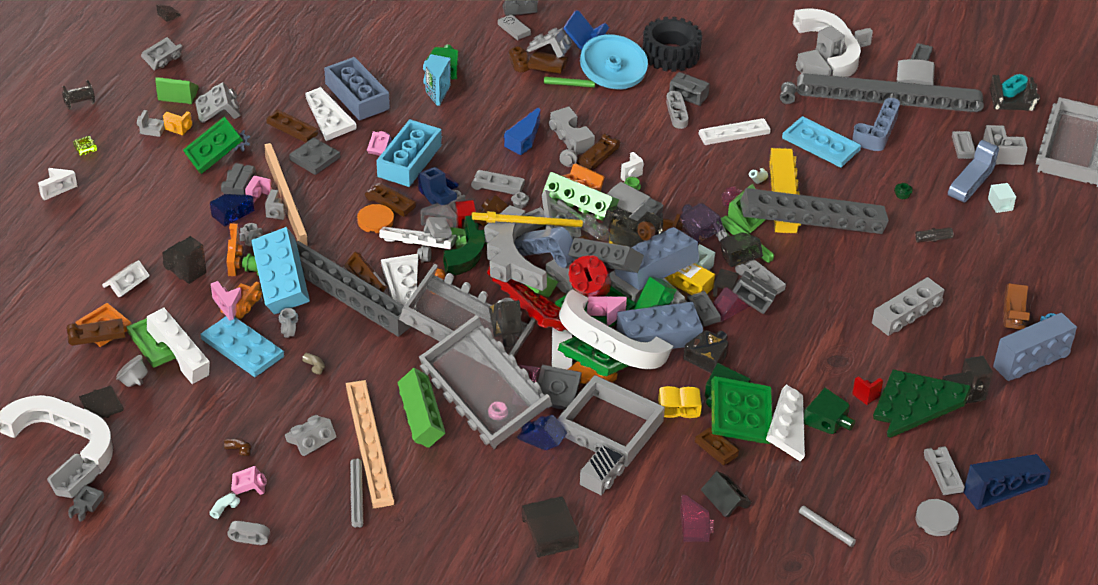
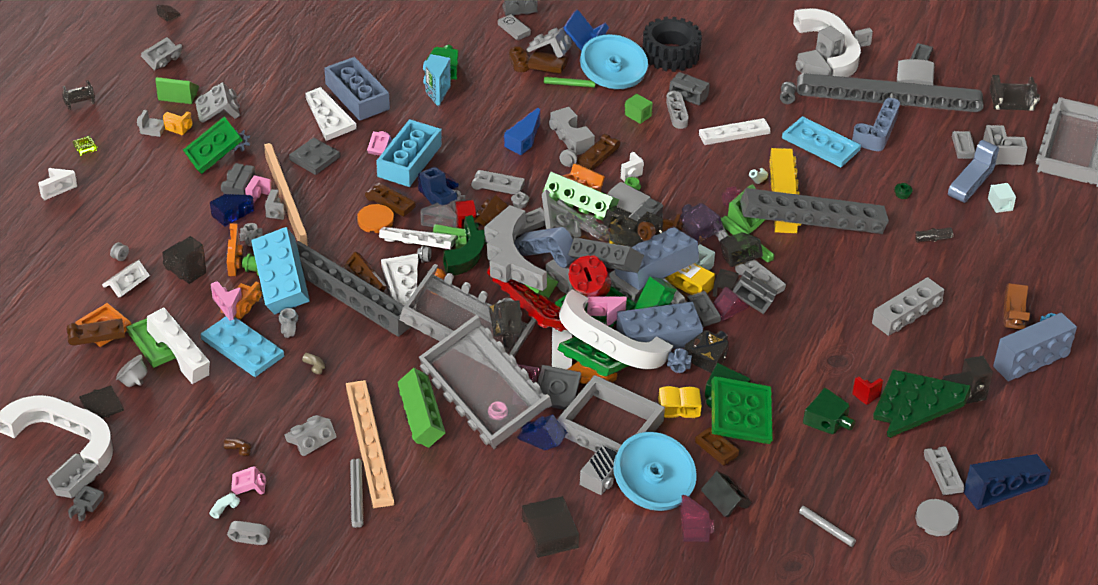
(119, 251): none -> light grey bush
(292, 126): reddish brown plate -> none
(438, 227): light grey bracket -> none
(491, 217): yellow bar -> none
(638, 108): none -> bright green brick
(654, 471): none -> medium azure dish
(679, 360): none -> sand blue gear
(788, 423): white wing -> none
(1014, 85): teal beam -> none

